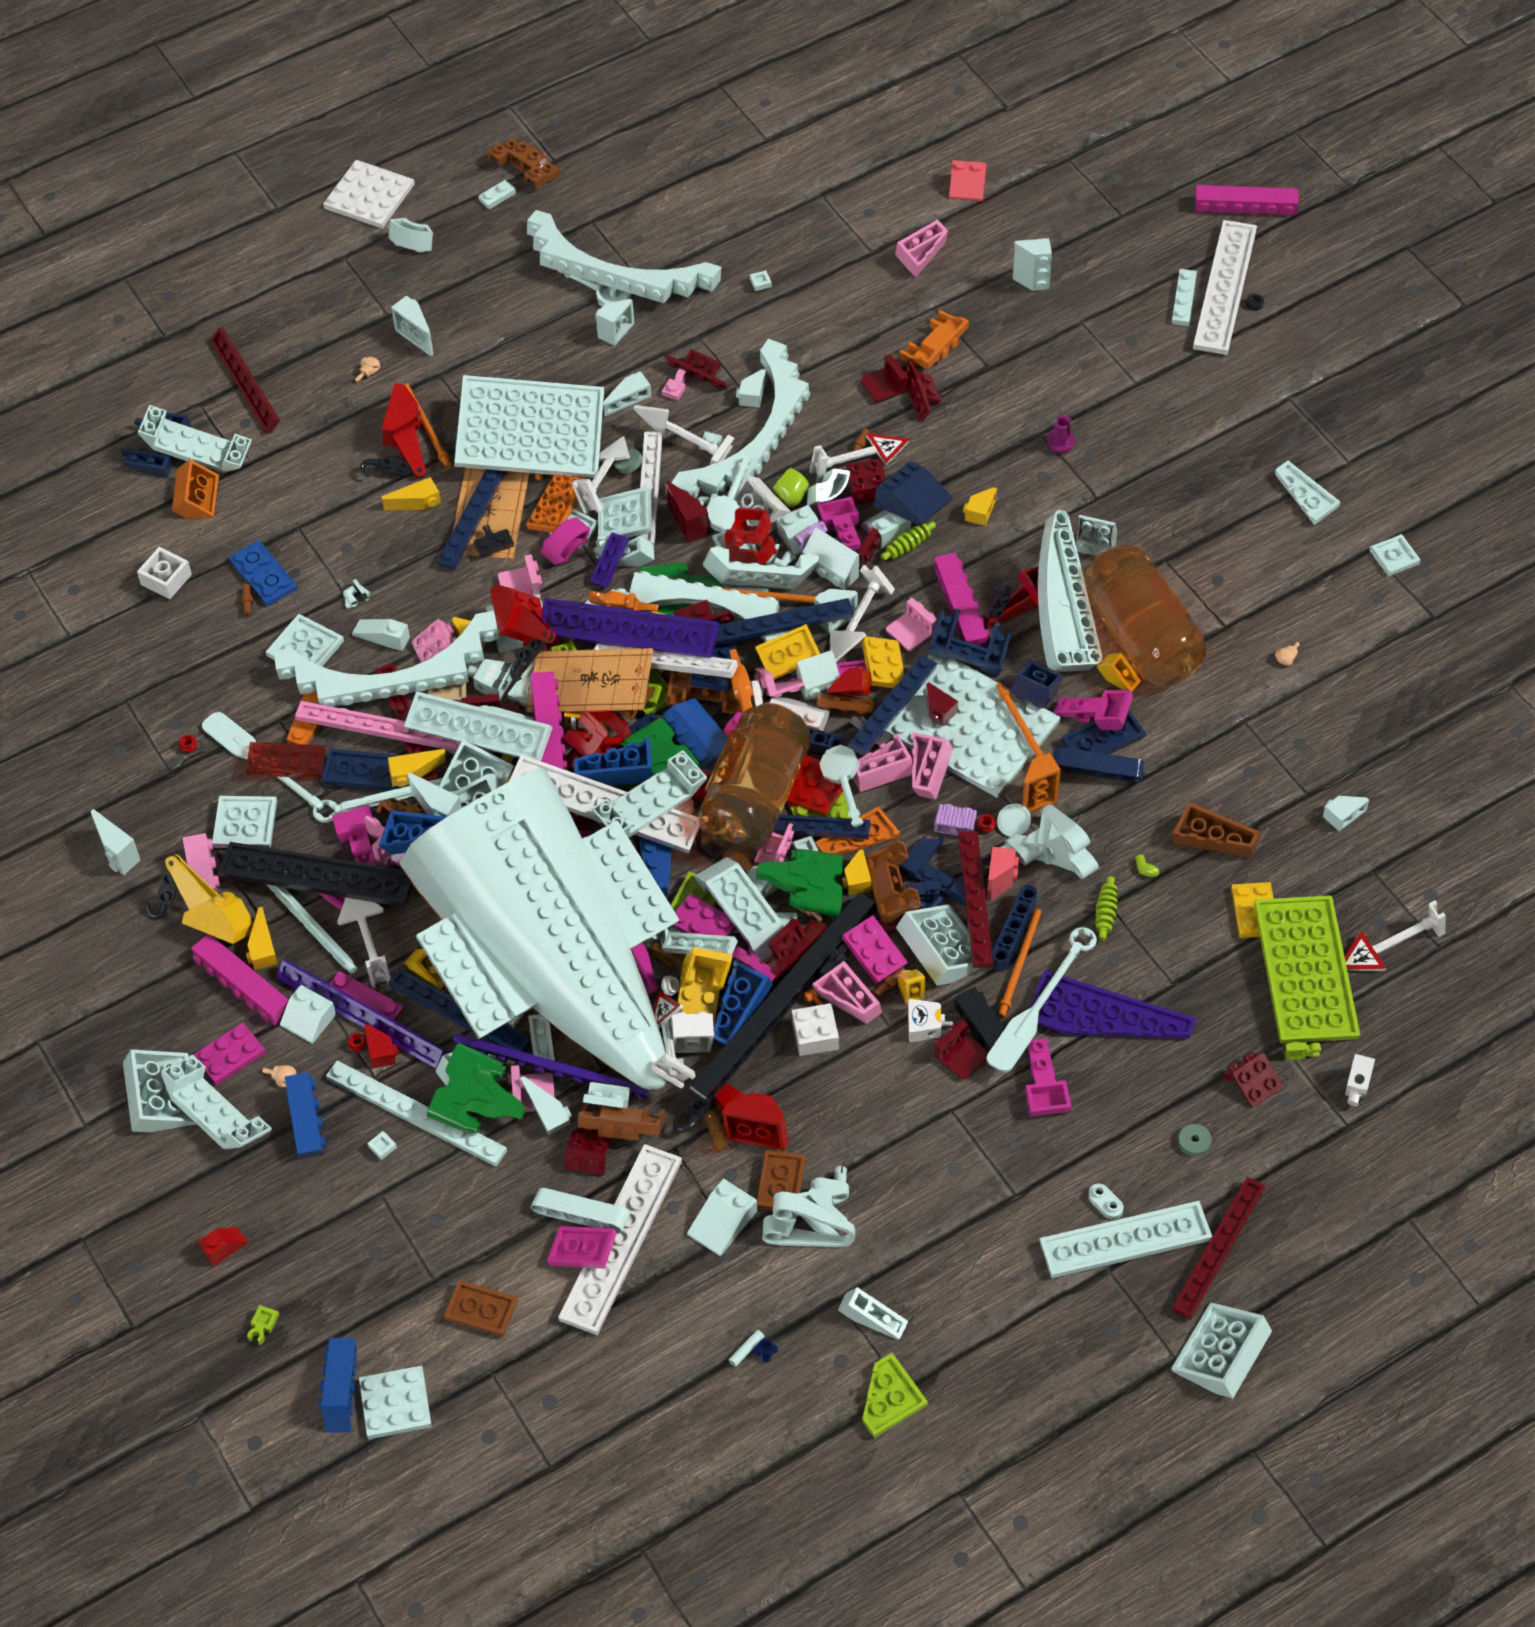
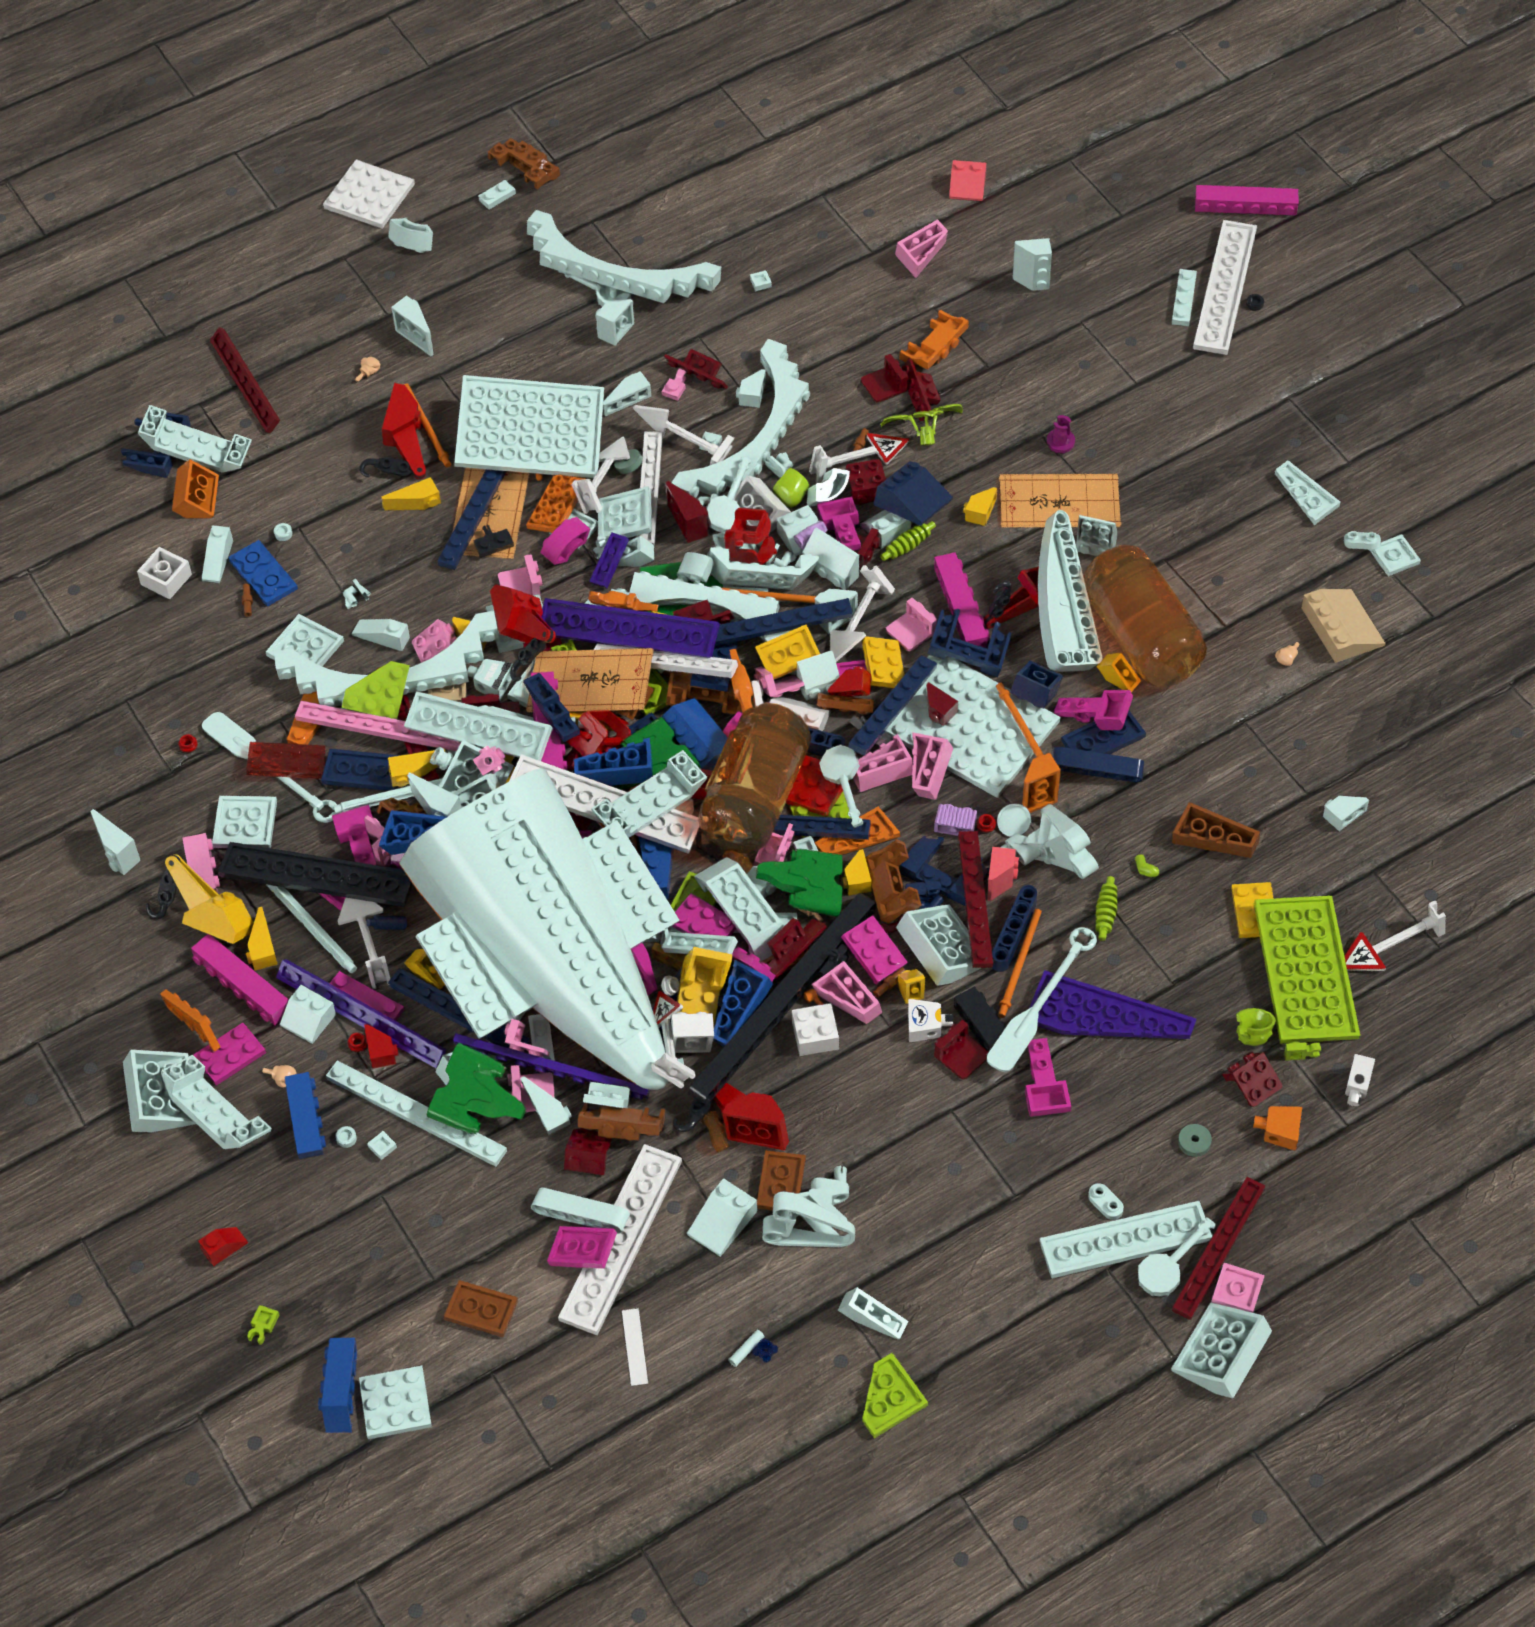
(191, 1017): none -> orange wing
(217, 553): none -> light aqua slope
(283, 532): none -> light aqua tile
(346, 1137): none -> light aqua tile
(379, 691): none -> lime plate
(383, 922): none -> dark blue cylinder
(441, 758): none -> light aqua wheel
(483, 762): none -> bright pink brick
(514, 1032): none -> bright pink bracket
(551, 707): none -> dark blue slope
(634, 1347): none -> white sticker
(695, 567): none -> light aqua brick
(779, 468): none -> light aqua piece
(926, 433): none -> lime plant
(1033, 498): none -> clear orange piece
(1160, 1273): none -> light aqua piece
(1237, 1288): none -> bright pink plate
(1254, 1026): none -> lime helmet
(1280, 1126): none -> orange torso
(1341, 623): none -> tan slope
(1362, 540): none -> light aqua plate

